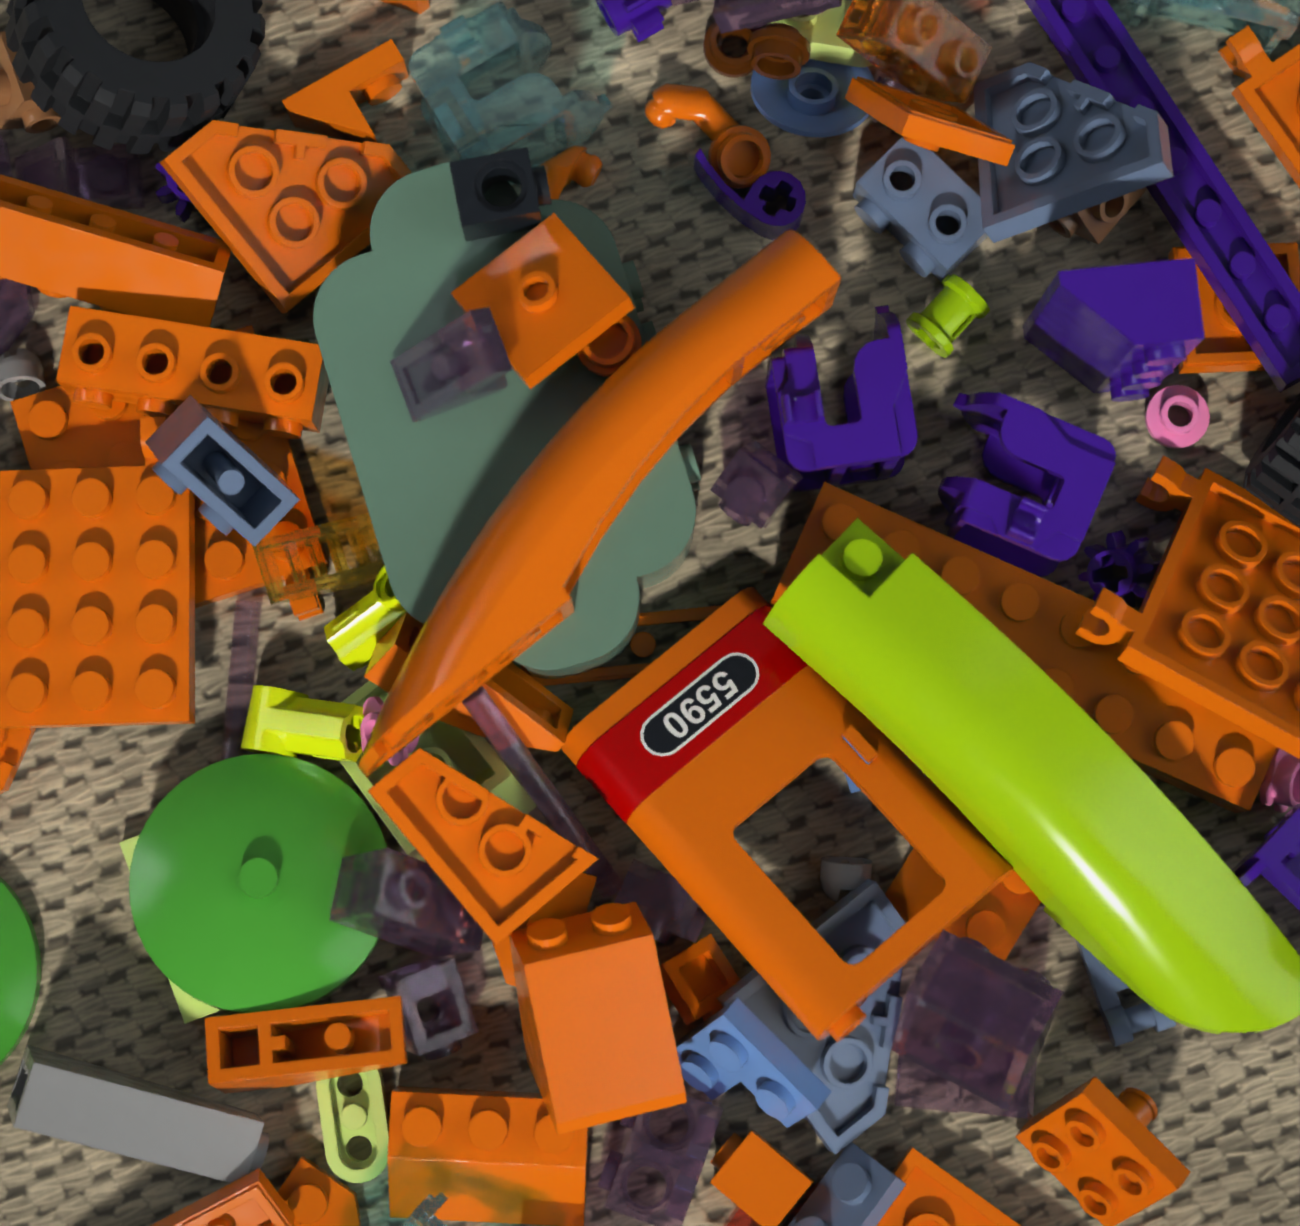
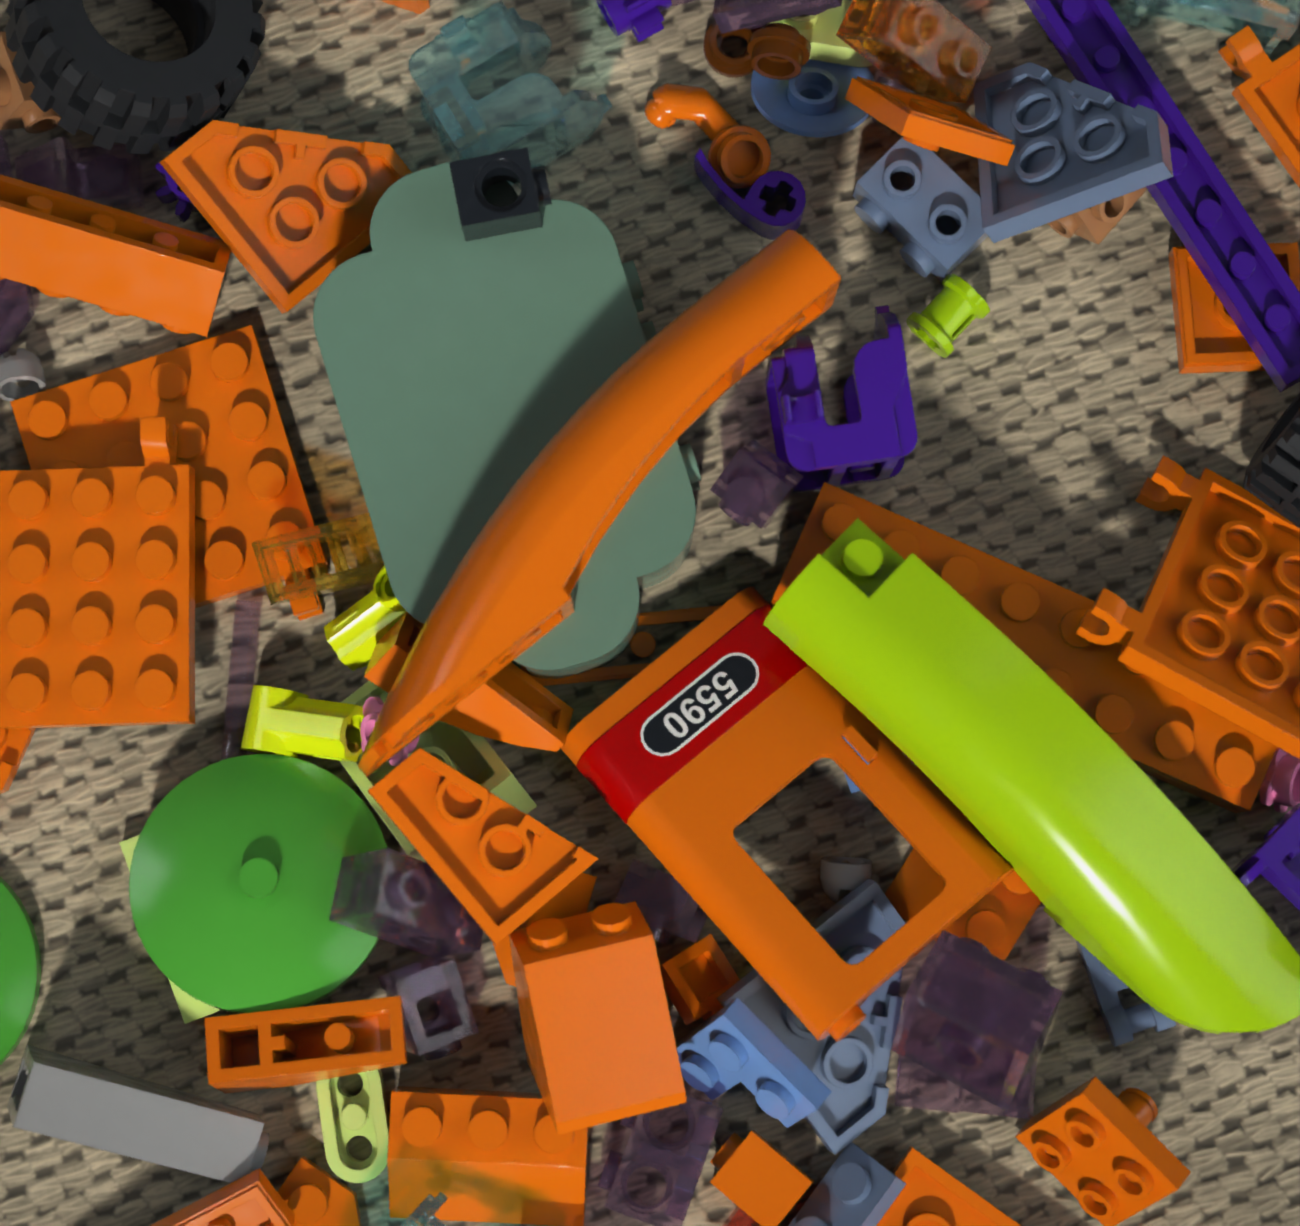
(167, 361): orange brick -> none
(222, 471): brick -> none
(333, 101): orange slope -> none
(453, 366): clear purple slope -> none
(539, 786): bar -> none
(545, 299): orange plate -> none
(569, 166): orange arm -> none
(612, 348): orange plate -> none
(1040, 457): dark purple animal -> none
(1119, 324): dark purple slope -> none
(1133, 556): dark purple gear -> none
(1161, 427): bright pink plate -> none

